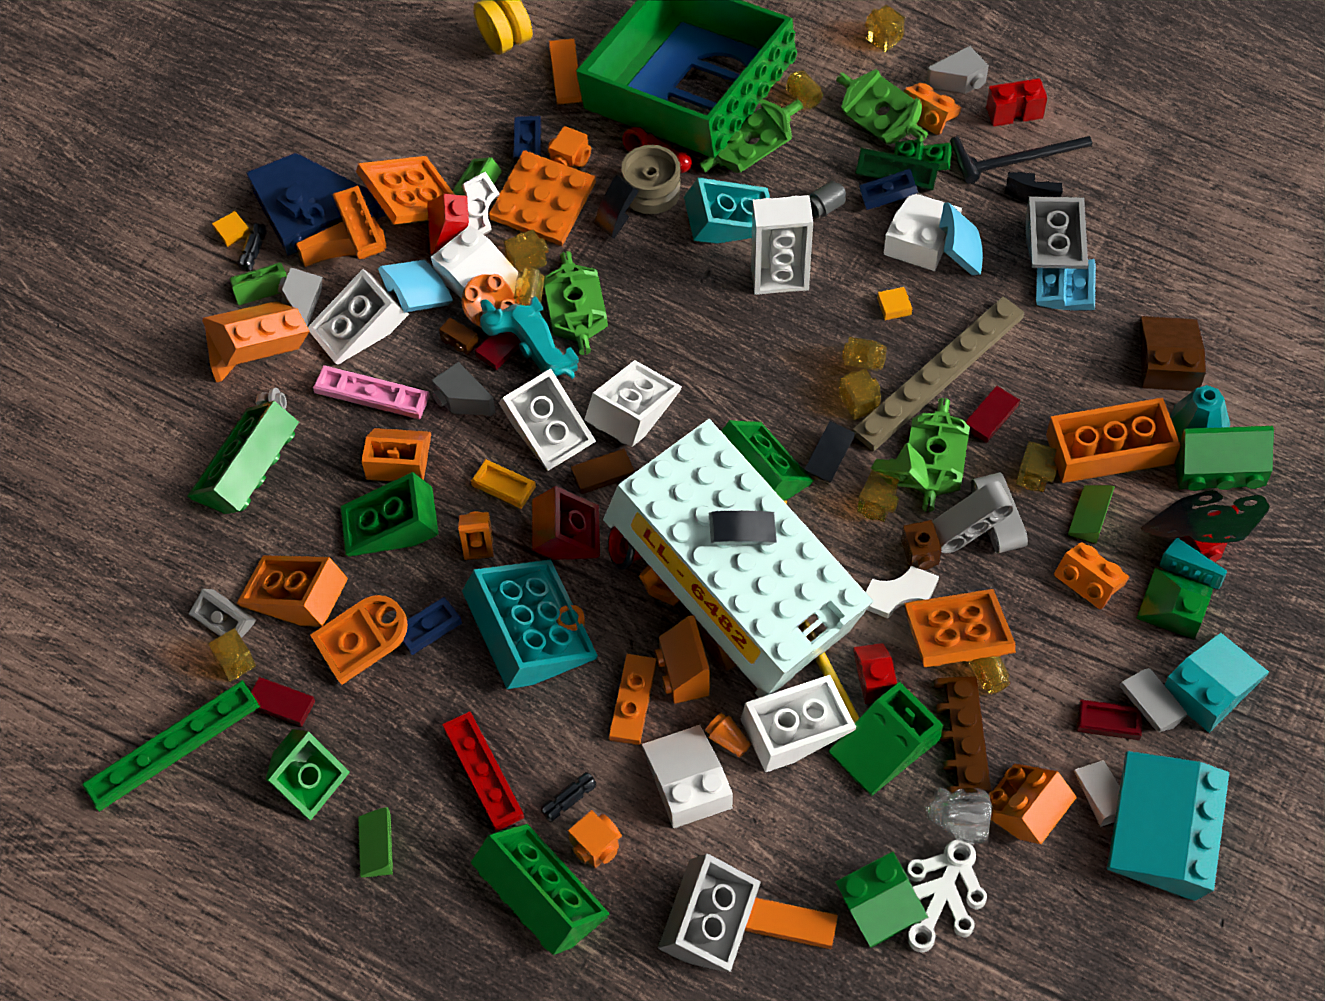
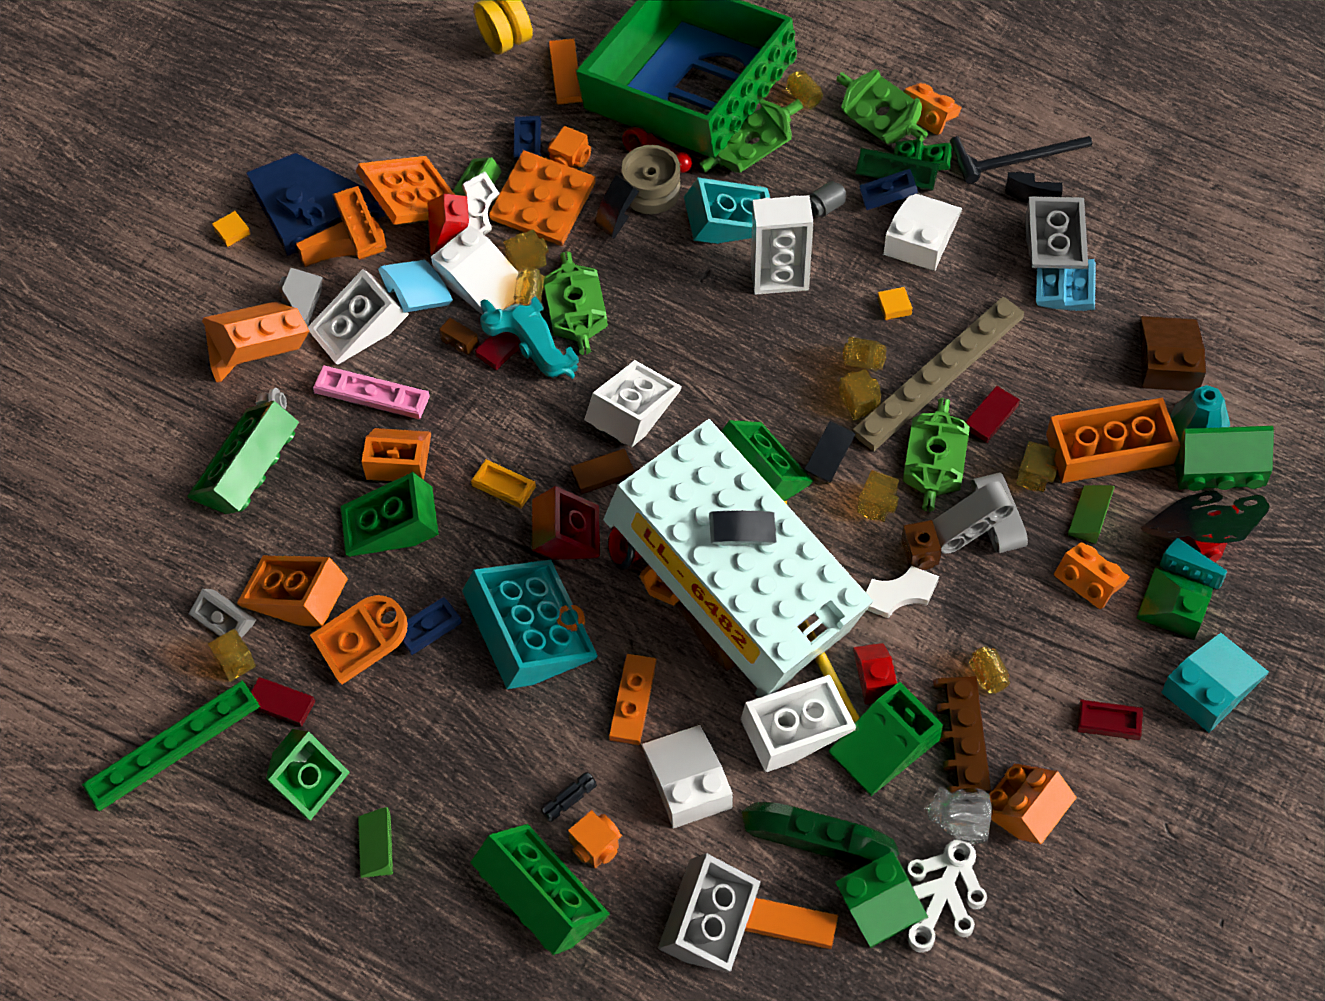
(252, 247): black axle -> none
(257, 283): bright green slope -> none
(462, 392): dark grey slope -> none
(476, 535): orange slope -> none
(483, 771): red plate -> none
(485, 287): orange dish -> none
(547, 420): white slope -> none
(684, 662): orange slope -> none
(728, 735): orange cone -> none
(817, 833): none -> dark green brick
(885, 27): clear yellow brick -> none
(908, 468): bright green slope -> none
(958, 72): light grey slope -> none
(959, 628): orange plate -> none
(962, 240): medium azure slope -> none
(1016, 100): red brick -> none
(1100, 790): white slope -> none
(1153, 700): light grey slope -> none
(1169, 823): teal slope -> none

